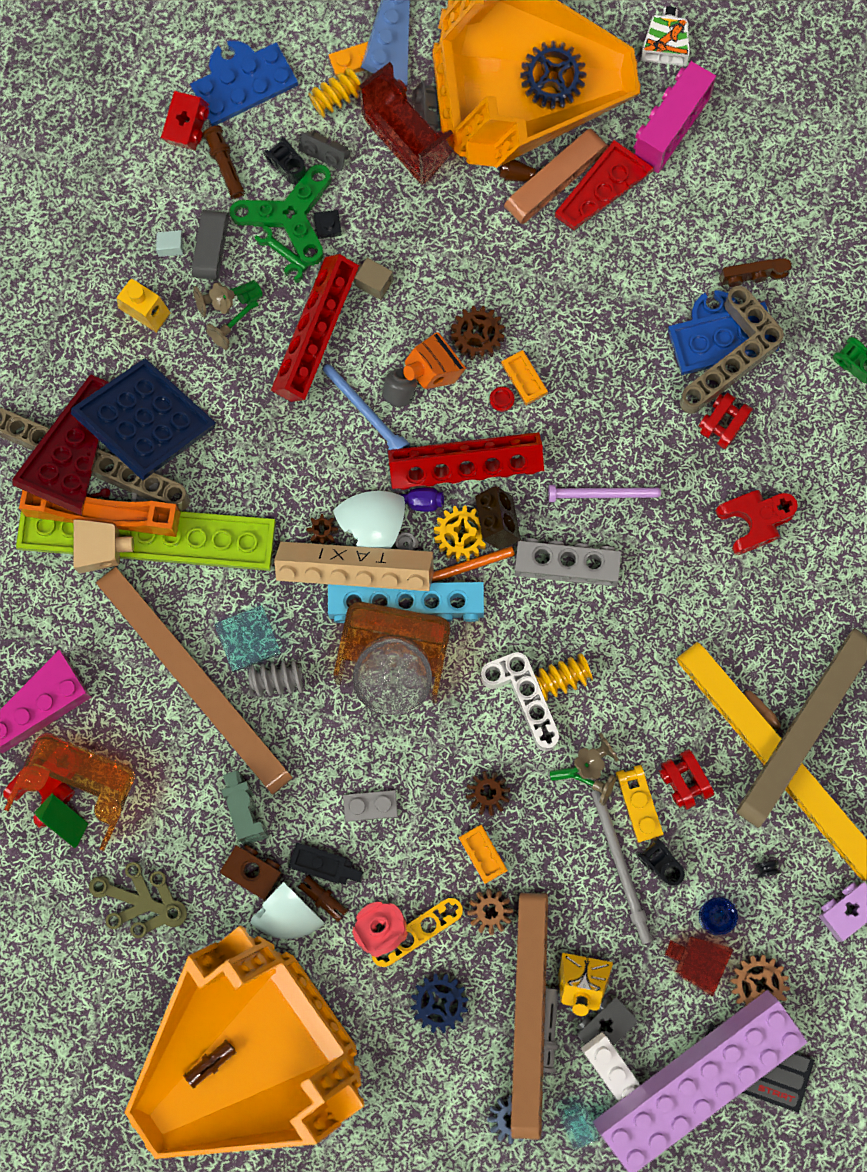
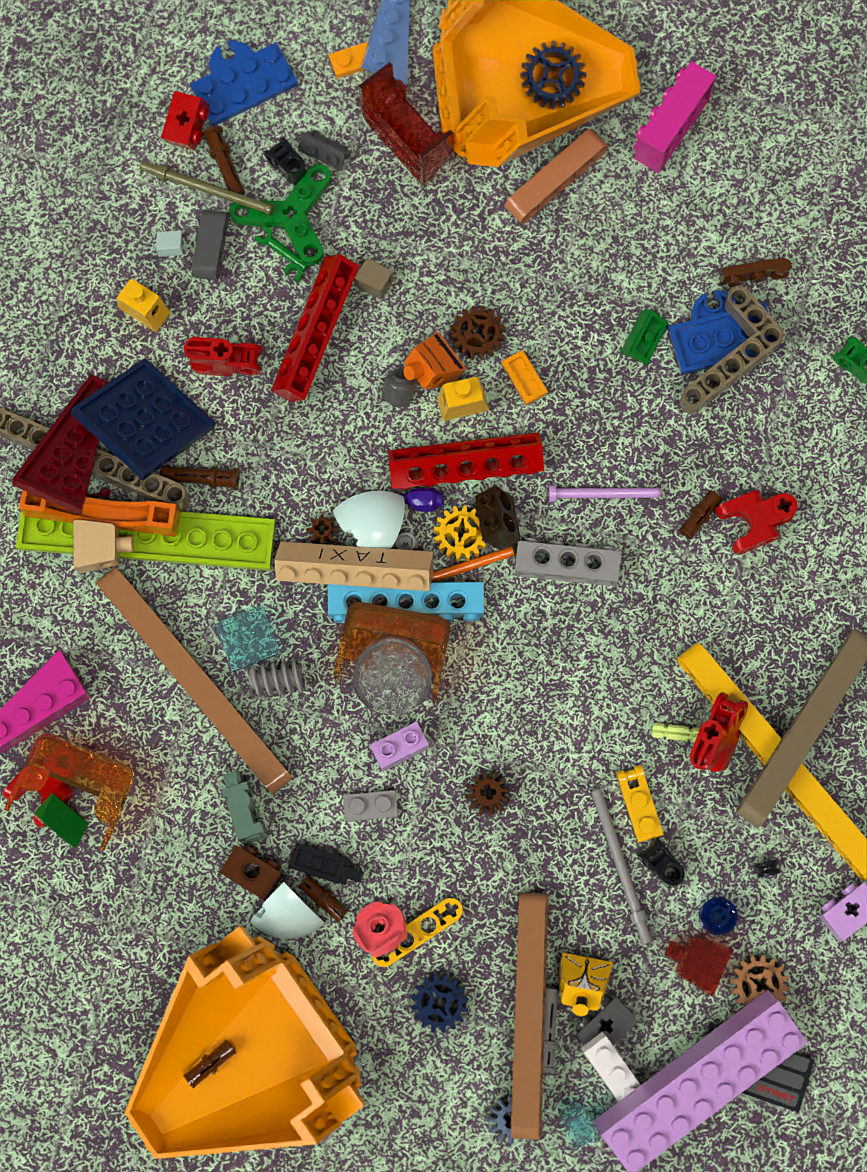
(143, 902): olive plant -> none
(165, 173): none -> olive bar
(214, 476): none -> reddish brown pin
(221, 299): dark tan plant -> none
(221, 357): none -> red piece
(327, 224): black plate -> none
(335, 92): yellow piece -> none
(394, 441): medium blue piece -> none
(399, 746): none -> lavender brick
(423, 99): dark grey hinge -> none
(462, 398): none -> yellow torso
(483, 854): light orange plate -> none
(498, 909): medium nougat gear -> none
(502, 399): red plate -> none
(516, 171): reddish brown cone -> none
(526, 703): white beam -> none
(563, 676): yellow piece -> none
(589, 766): dark tan plant -> none
(606, 181): red wing -> none
(644, 336): none -> green slope
(667, 39): torso -> none
(674, 732): none -> yellowish green axle
(683, 795): red brick -> none
(700, 514): none -> reddish brown pin
(718, 735): none -> red piece
(722, 406): red brick -> none
(767, 713): medium nougat piece -> none

